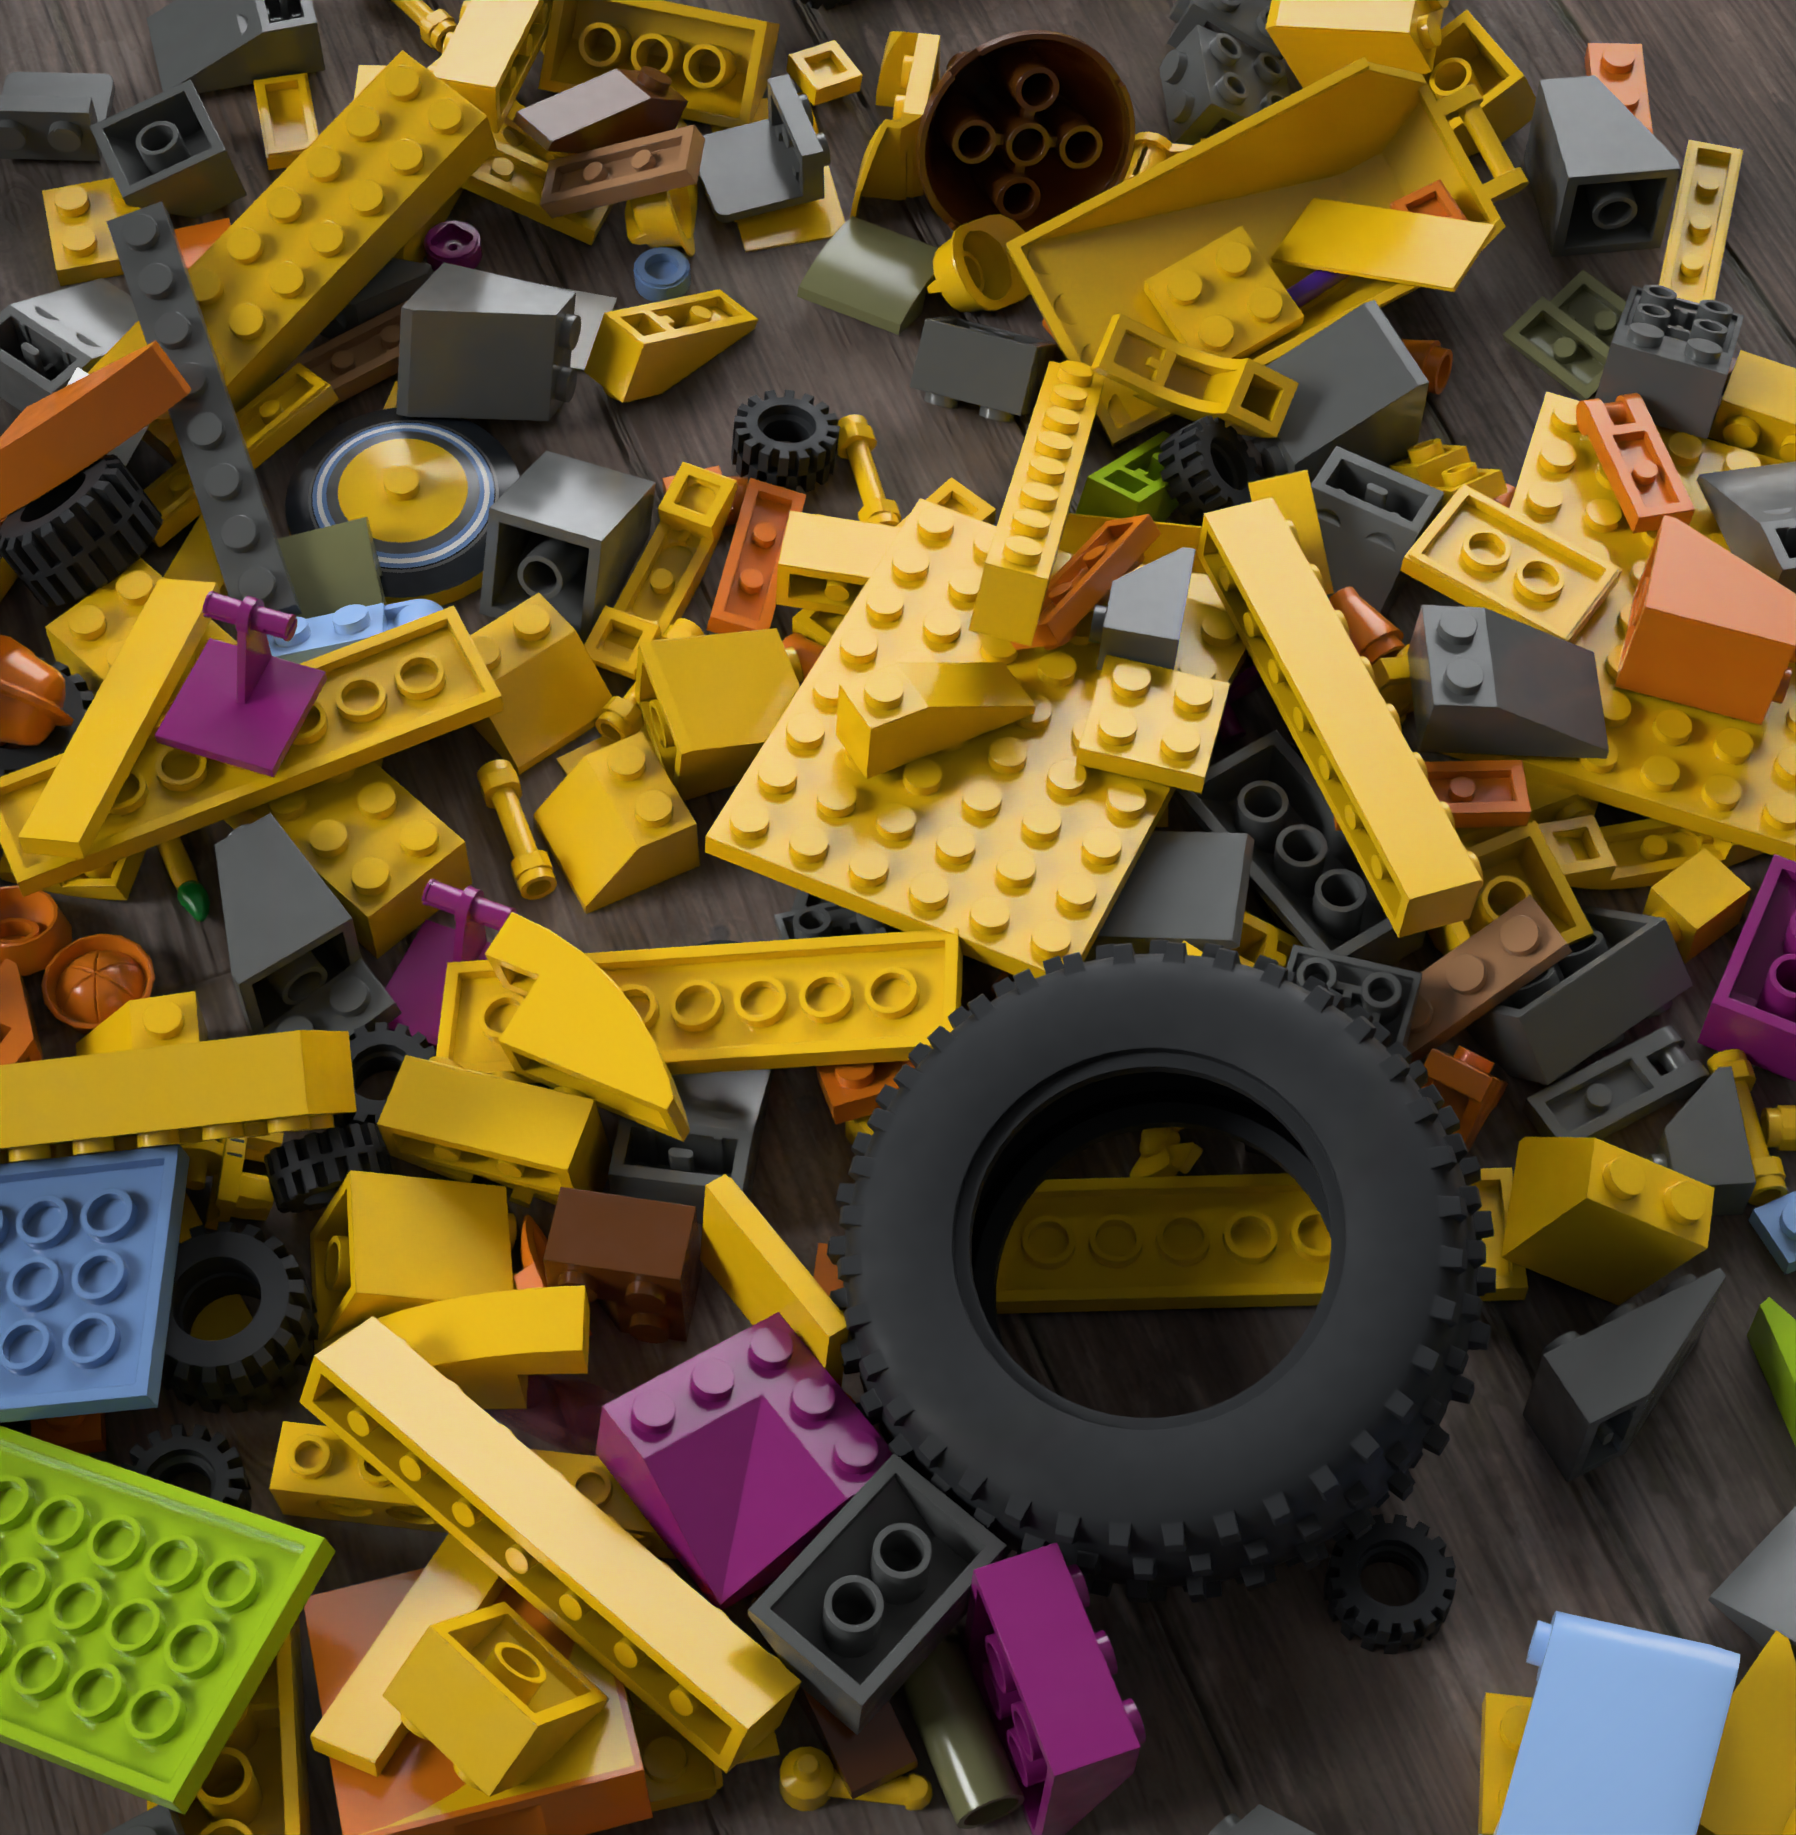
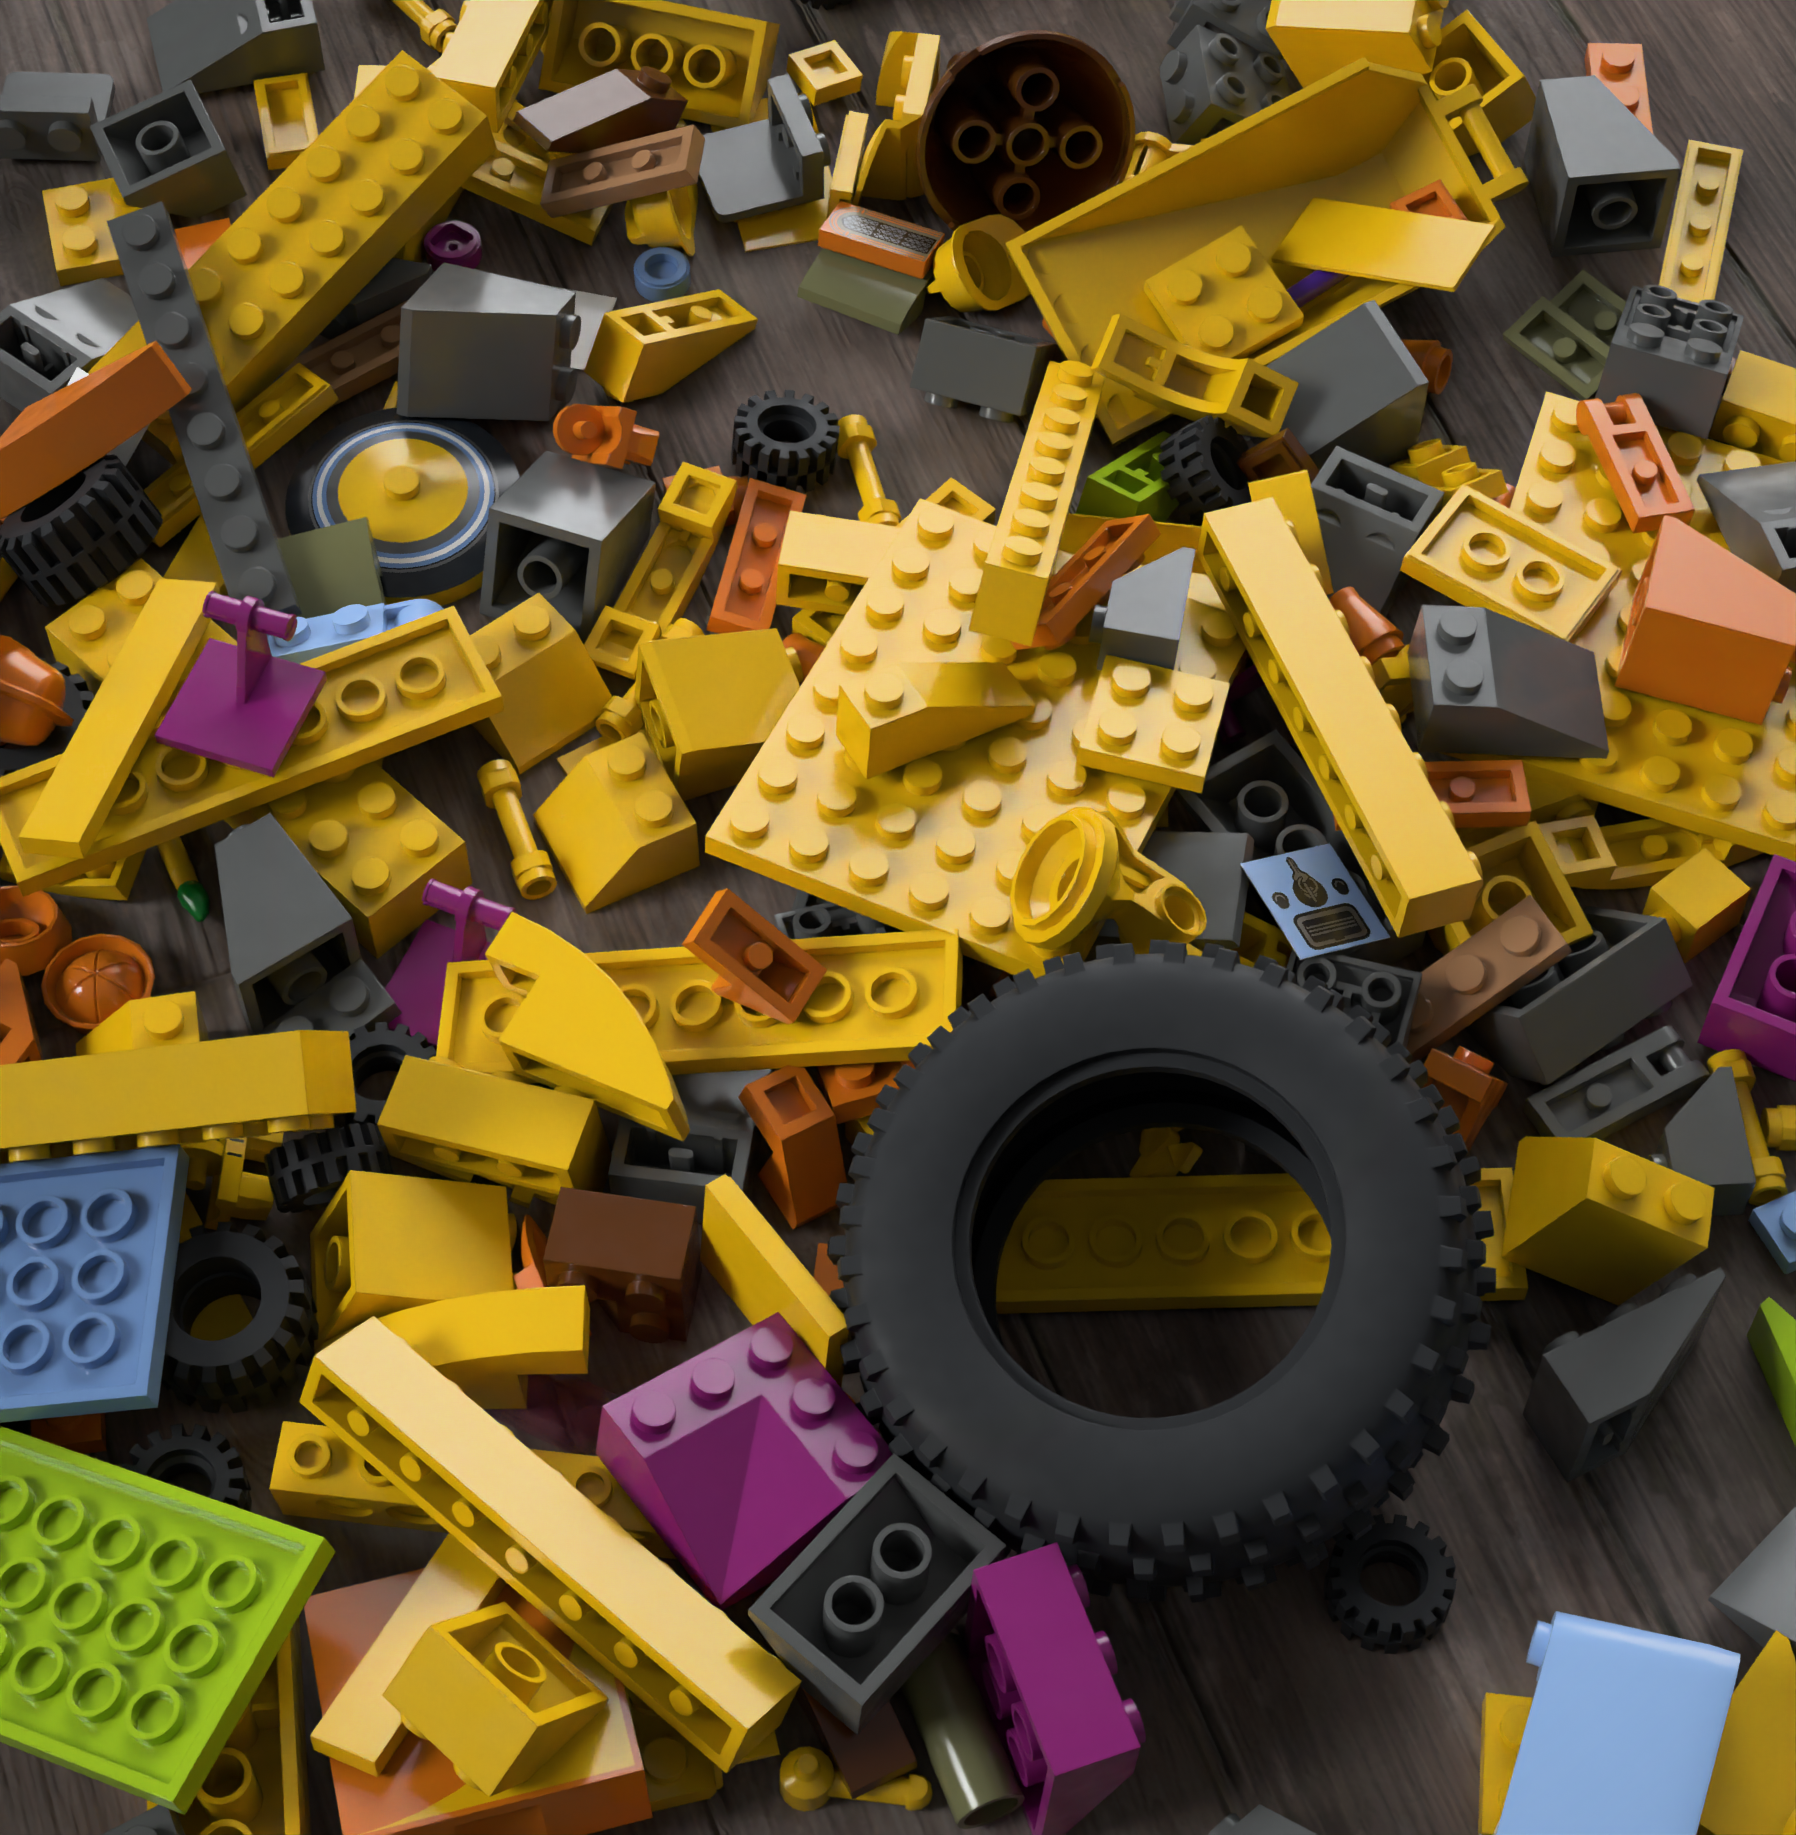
(604, 436): none -> orange hips
(753, 959): none -> orange slope
(804, 1141): none -> orange slope
(848, 160): none -> yellow tile
(880, 239): none -> tile
(1088, 872): none -> yellow piece
(1276, 457): none -> reddish brown tile
(1314, 901): none -> sticker

